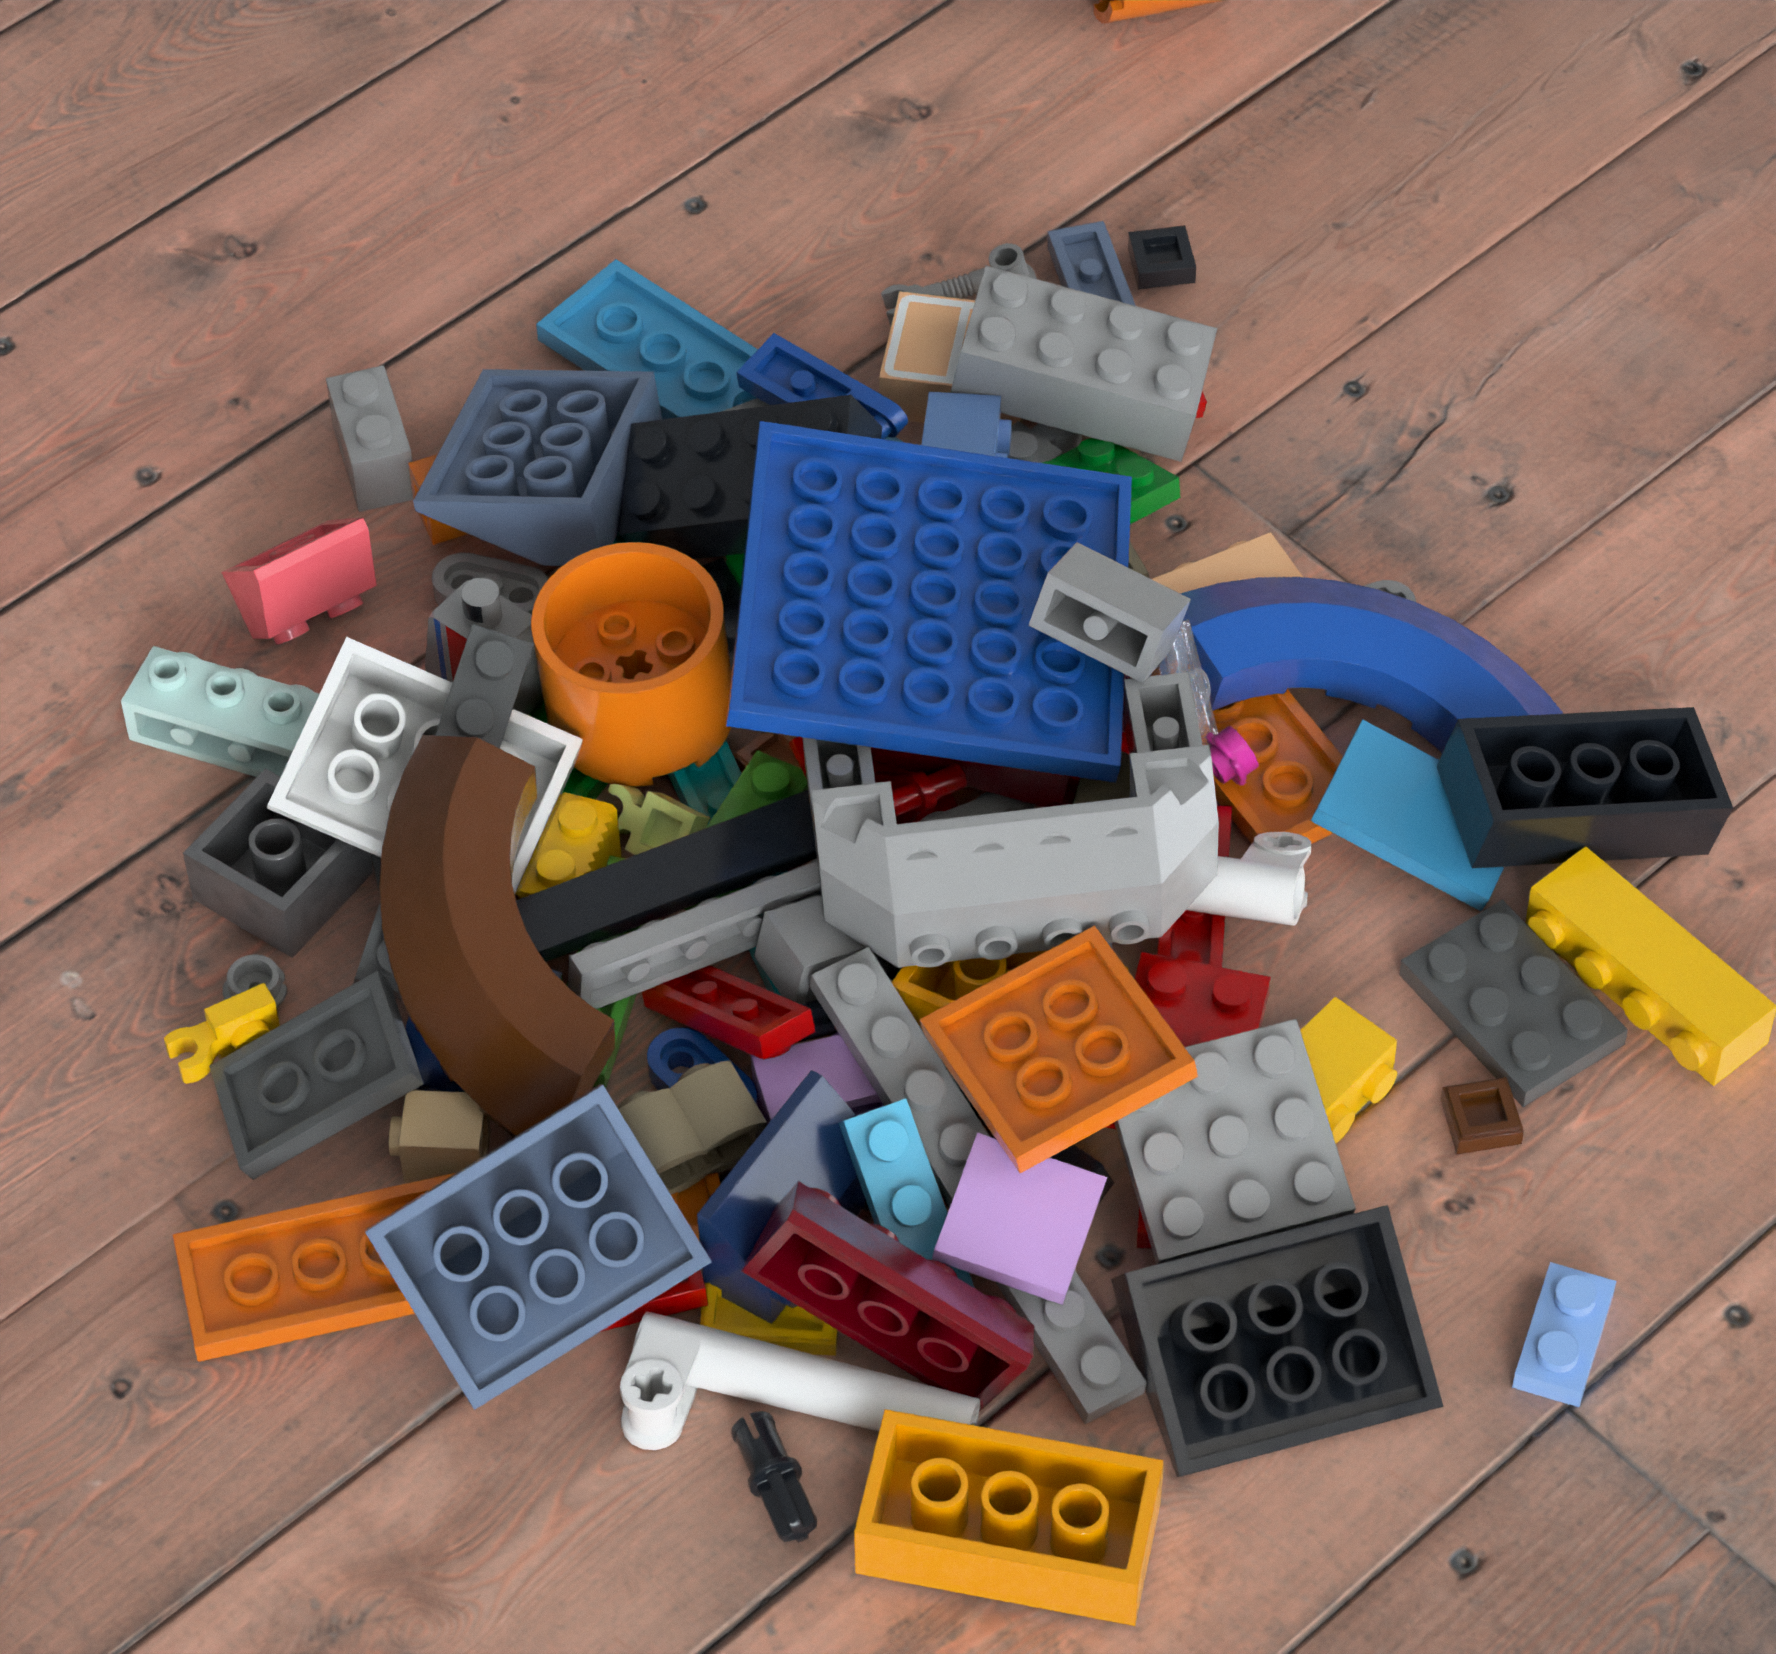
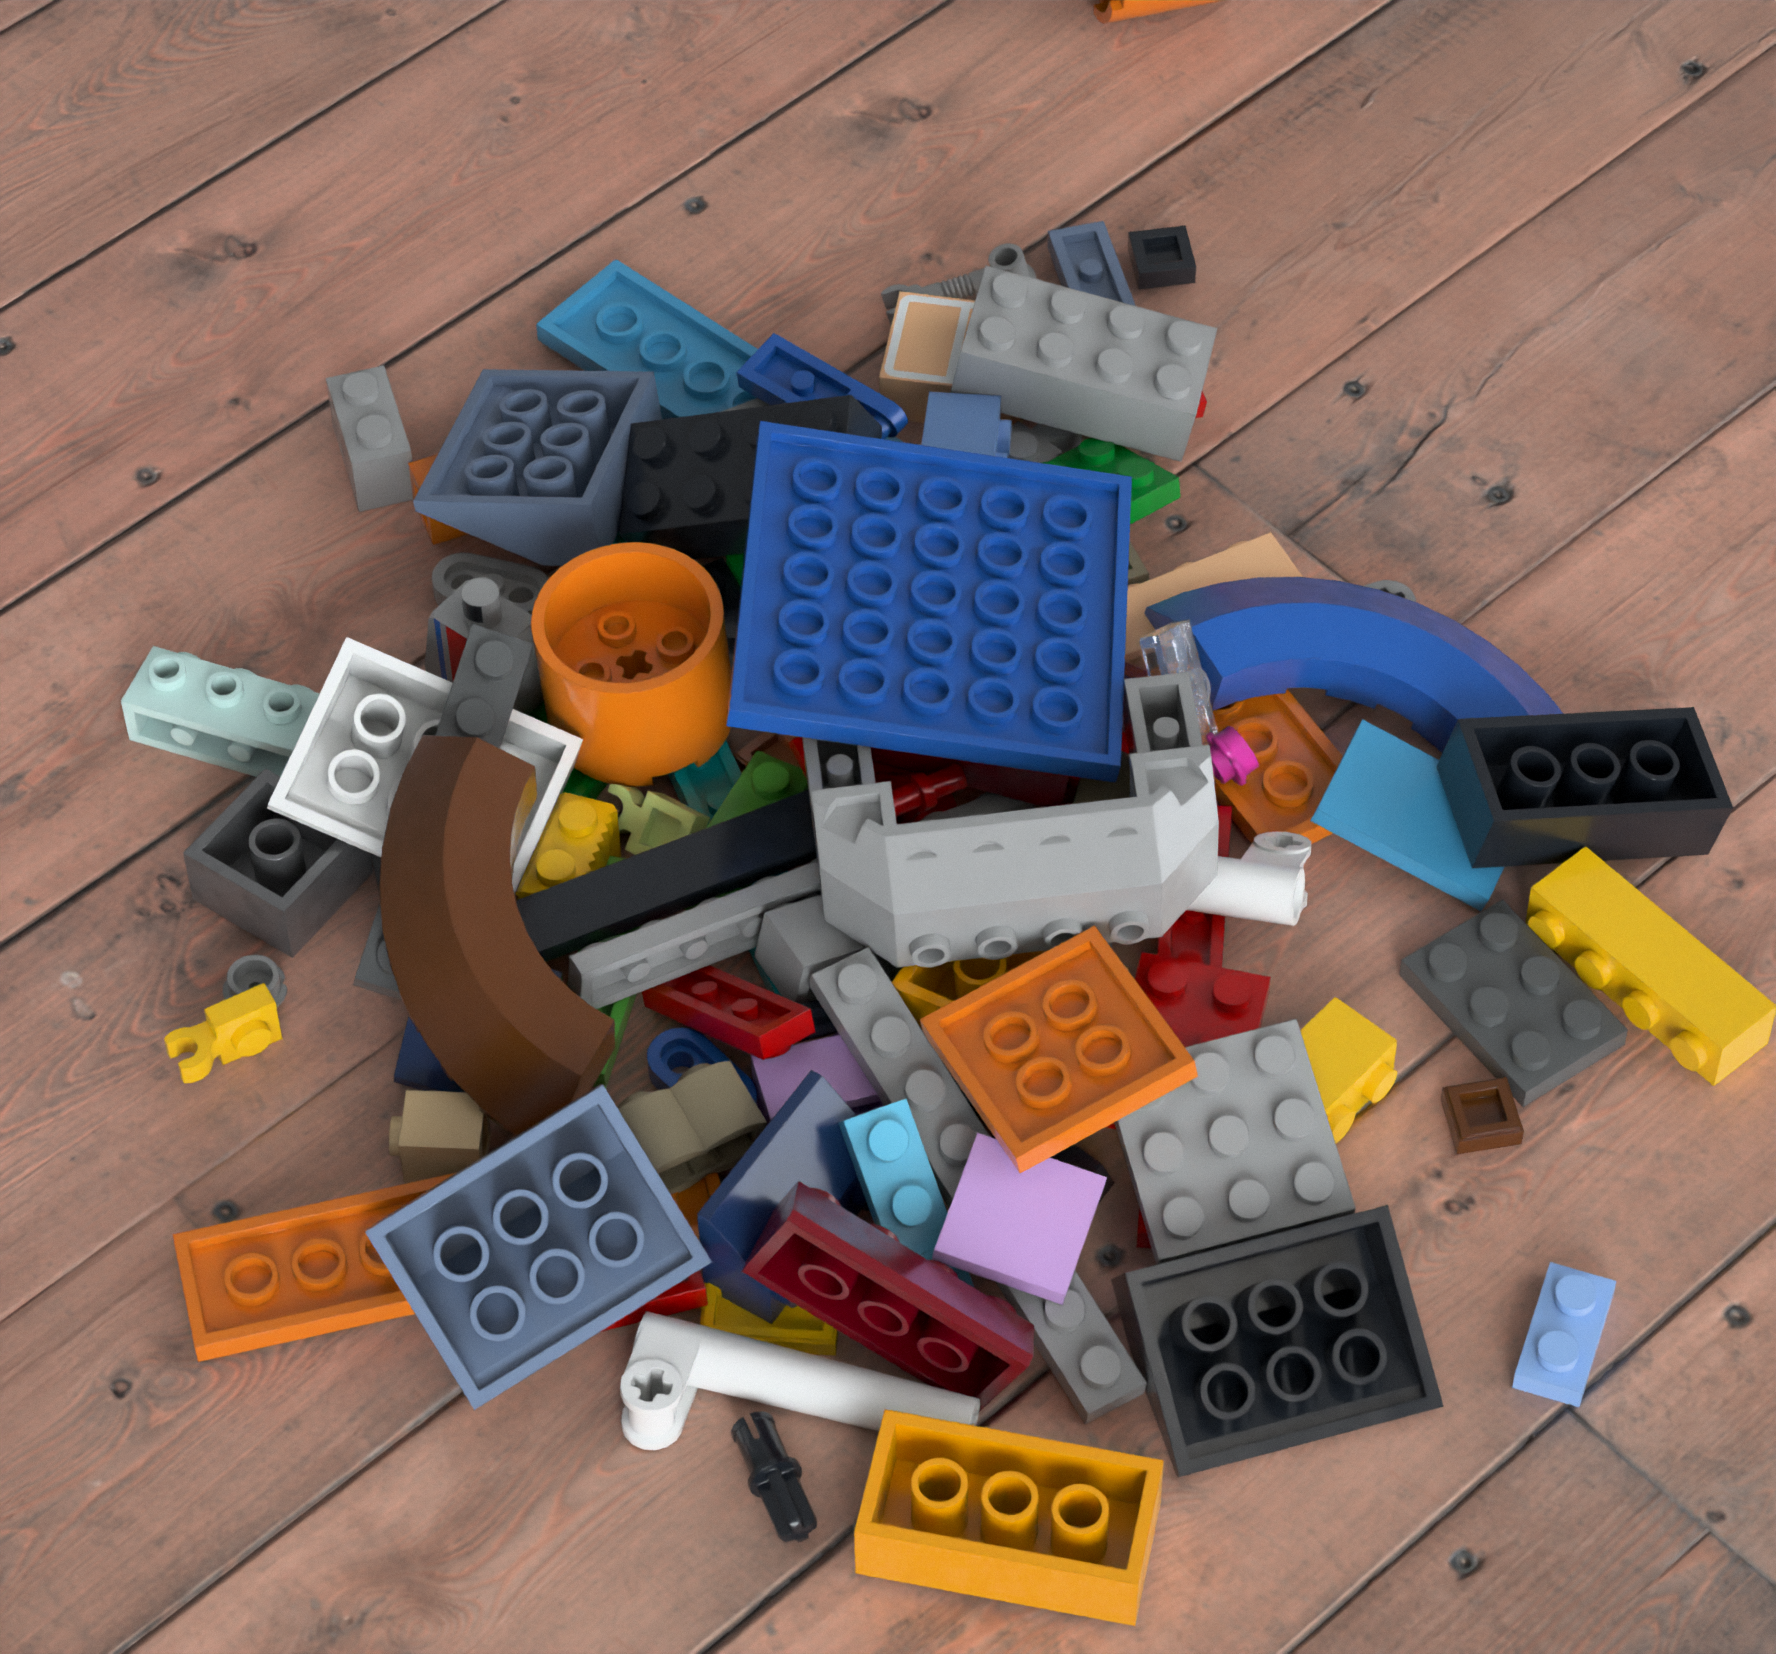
(303, 578): coral slope -> none
(315, 1075): dark grey plate -> none
(1109, 612): light grey brick -> none

